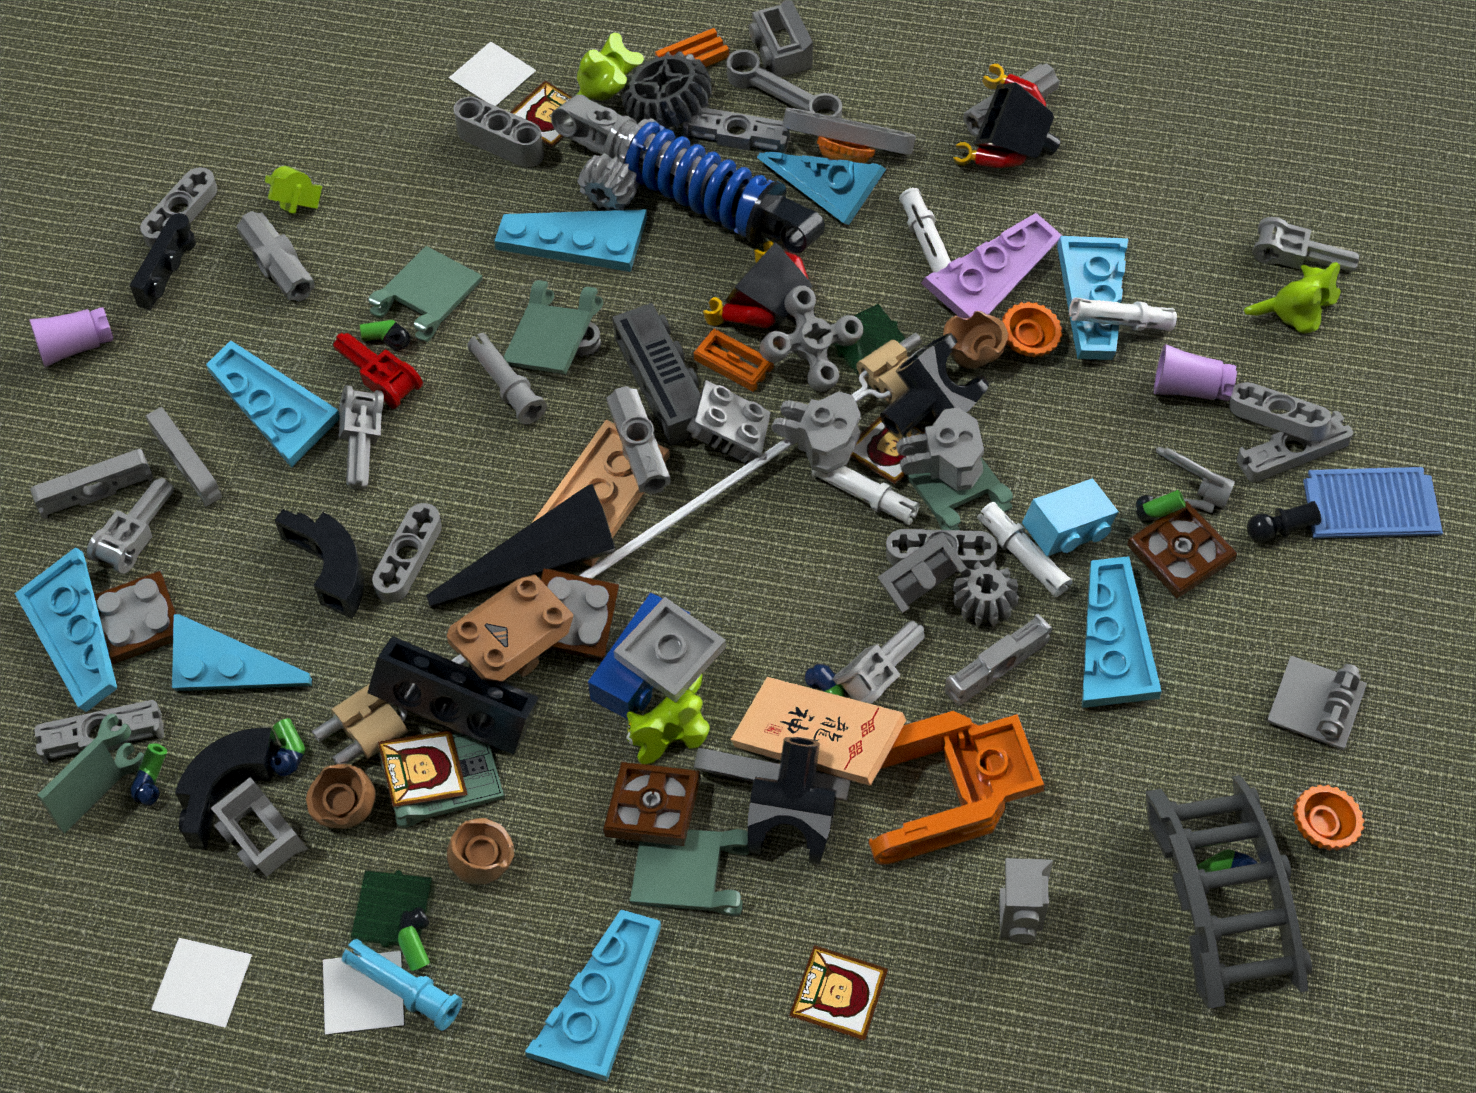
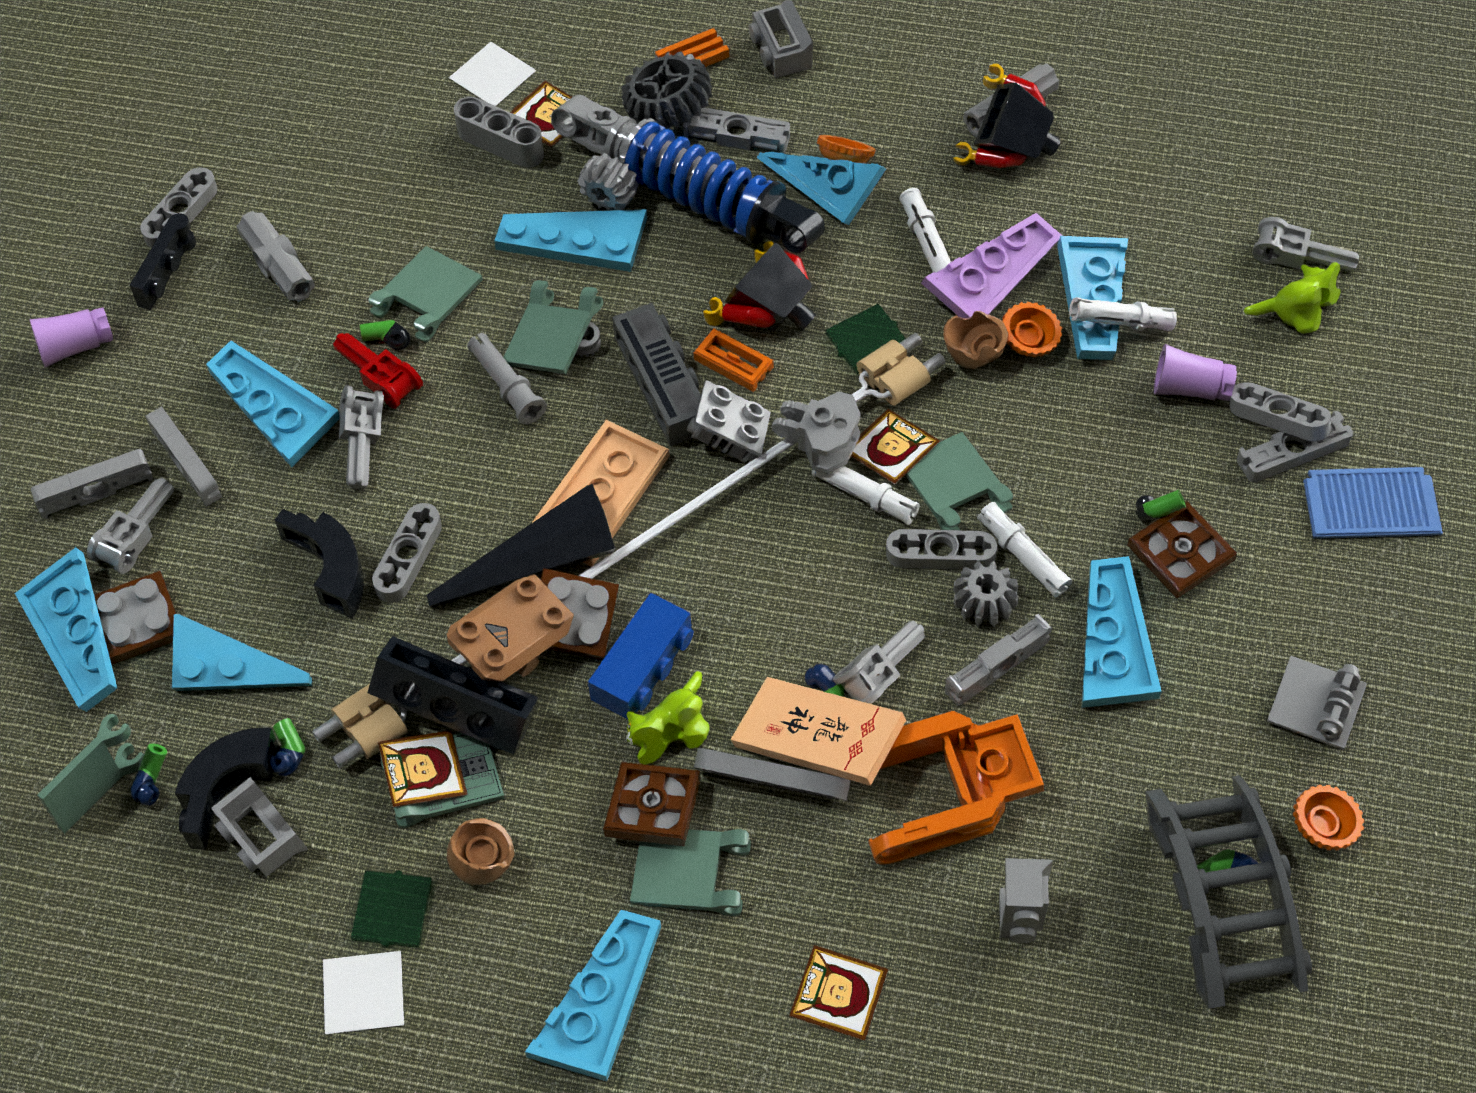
(72, 733): light grey piece -> none
(201, 982): white sticker -> none
(292, 189): lime piece -> none
(340, 796): medium nougat hair -> none
(409, 939): bright green arm -> none
(418, 993): medium azure pin -> none
(605, 72): lime animal -> none
(642, 455): light grey piece -> none
(670, 649): light grey hinge -> none
(777, 86): light grey piece -> none
(793, 799): black connector -> none
(808, 347): light grey gear -> none
(848, 131): light grey beam -> none
(920, 571): light grey window -> none
(929, 388): black connector -> none
(946, 450): light grey hinge -> none
(1070, 517): medium azure brick -> none
(1213, 488): light grey plant -> none
(1264, 527): black pin -> none

